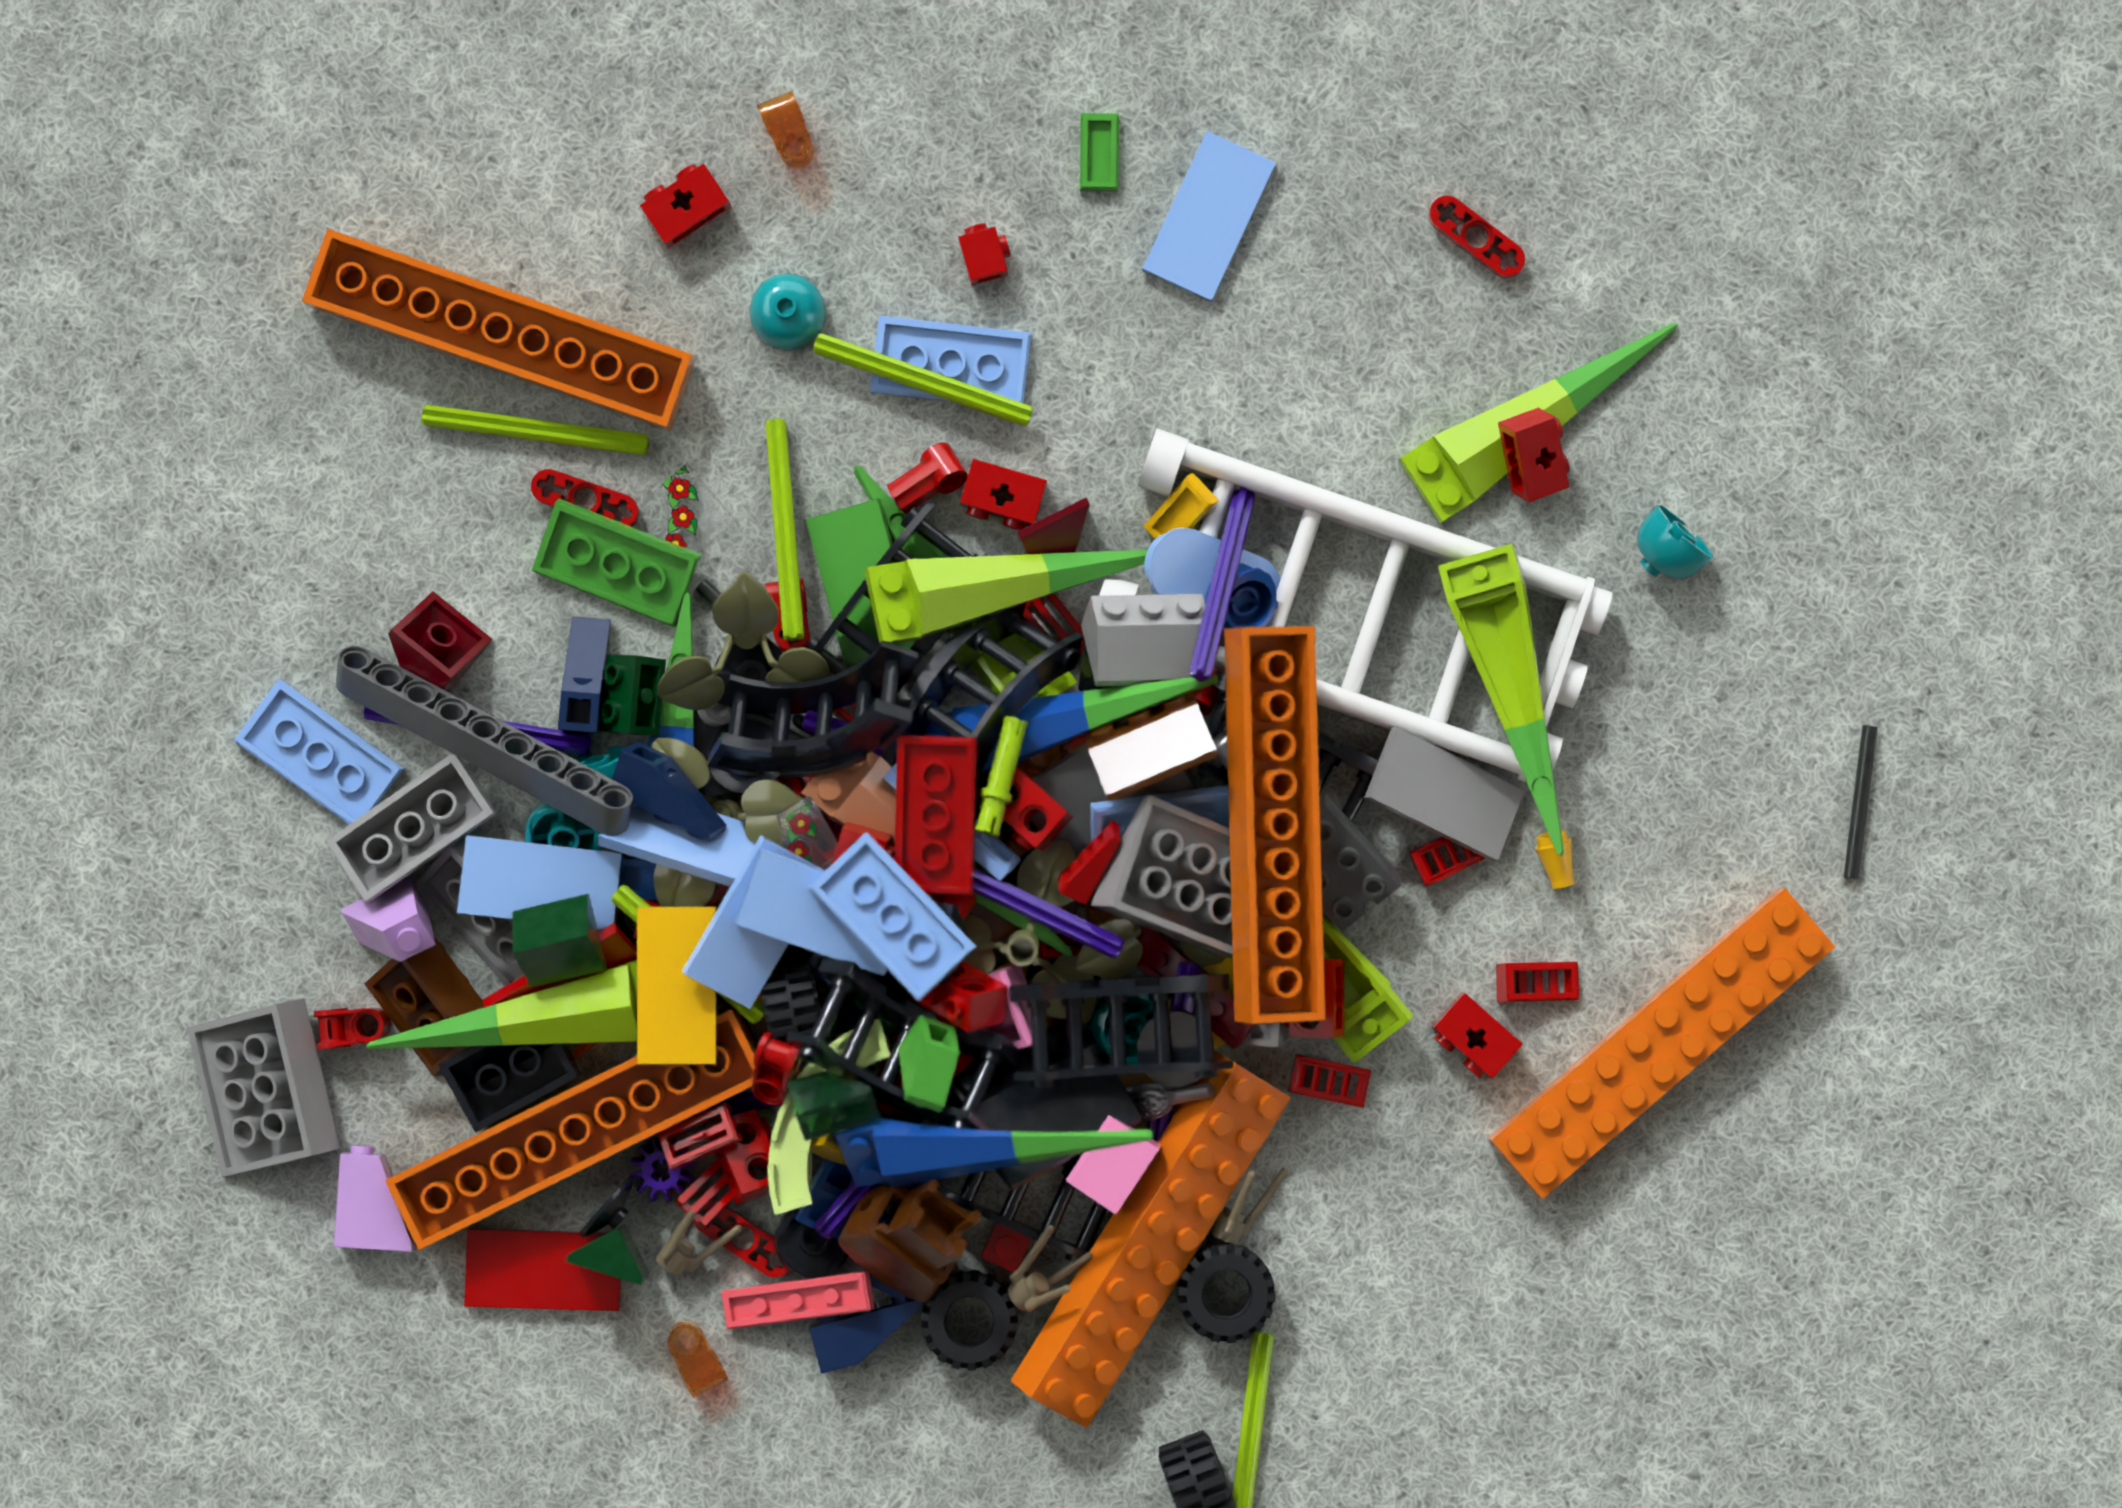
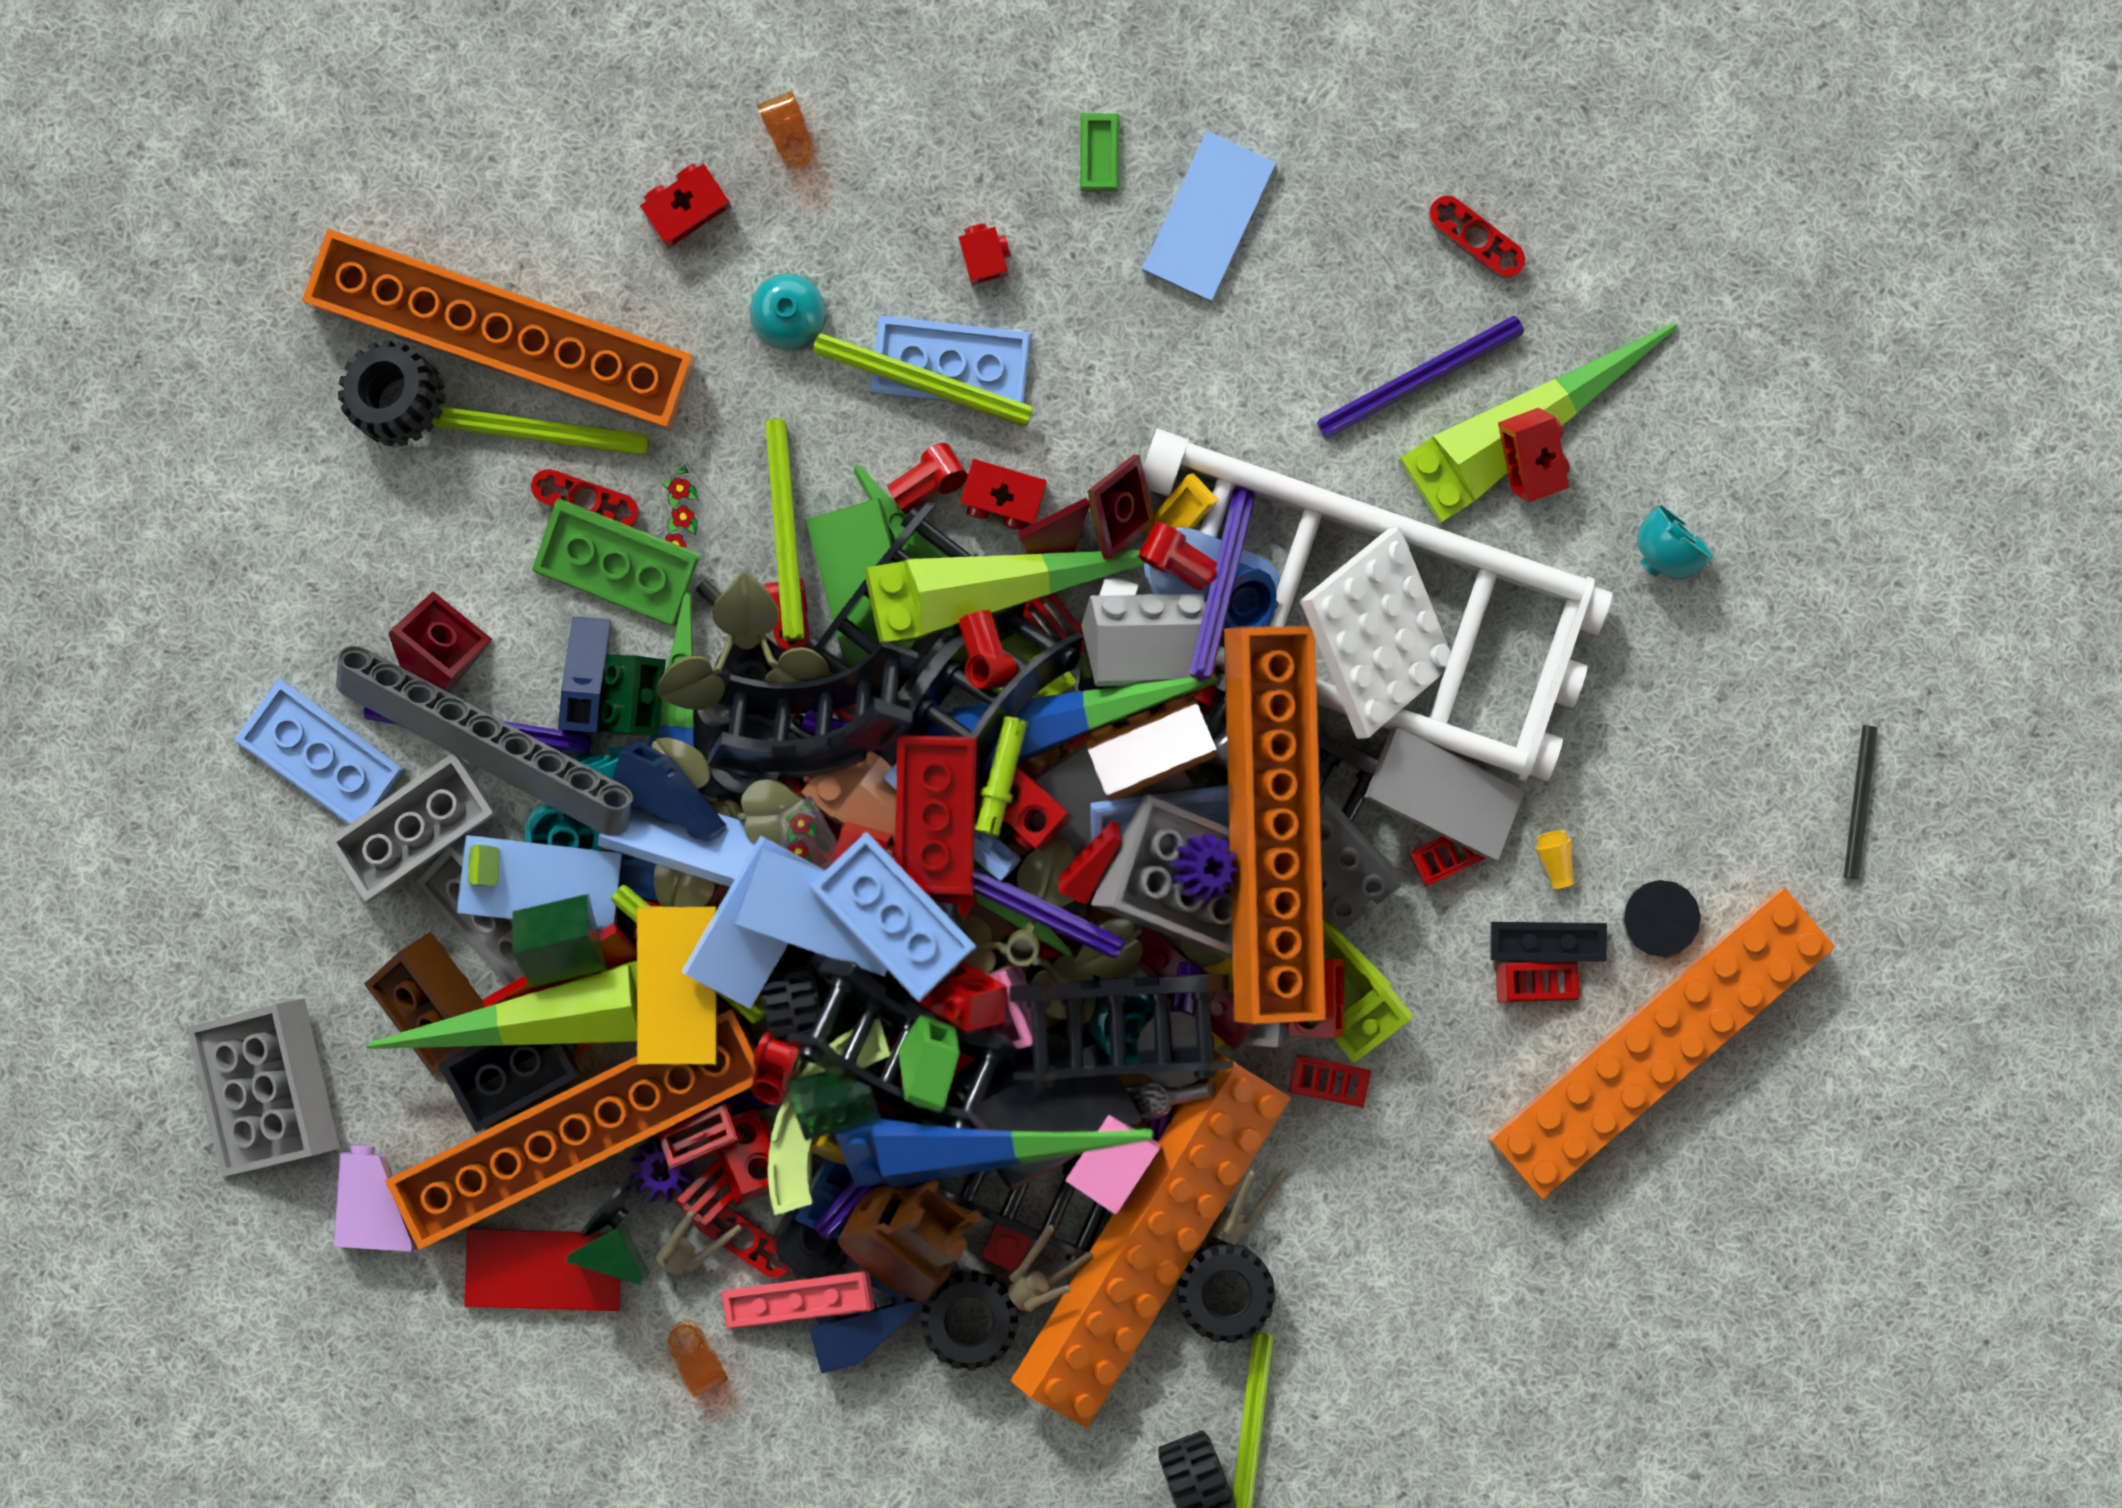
(344, 1027): red piece -> none
(370, 377): none -> black tyre
(393, 922): lavender slope -> none
(483, 865): none -> lime slope
(986, 663): none -> red piece
(1120, 507): none -> dark red slope
(1169, 552): none -> red piece
(1200, 853): none -> dark purple gear
(1377, 632): none -> white plate
(1420, 377): none -> dark purple axle
(1467, 1015): red brick -> none
(1495, 621): lime plate -> none
(1548, 941): none -> black plate
(1661, 918): none -> black tile

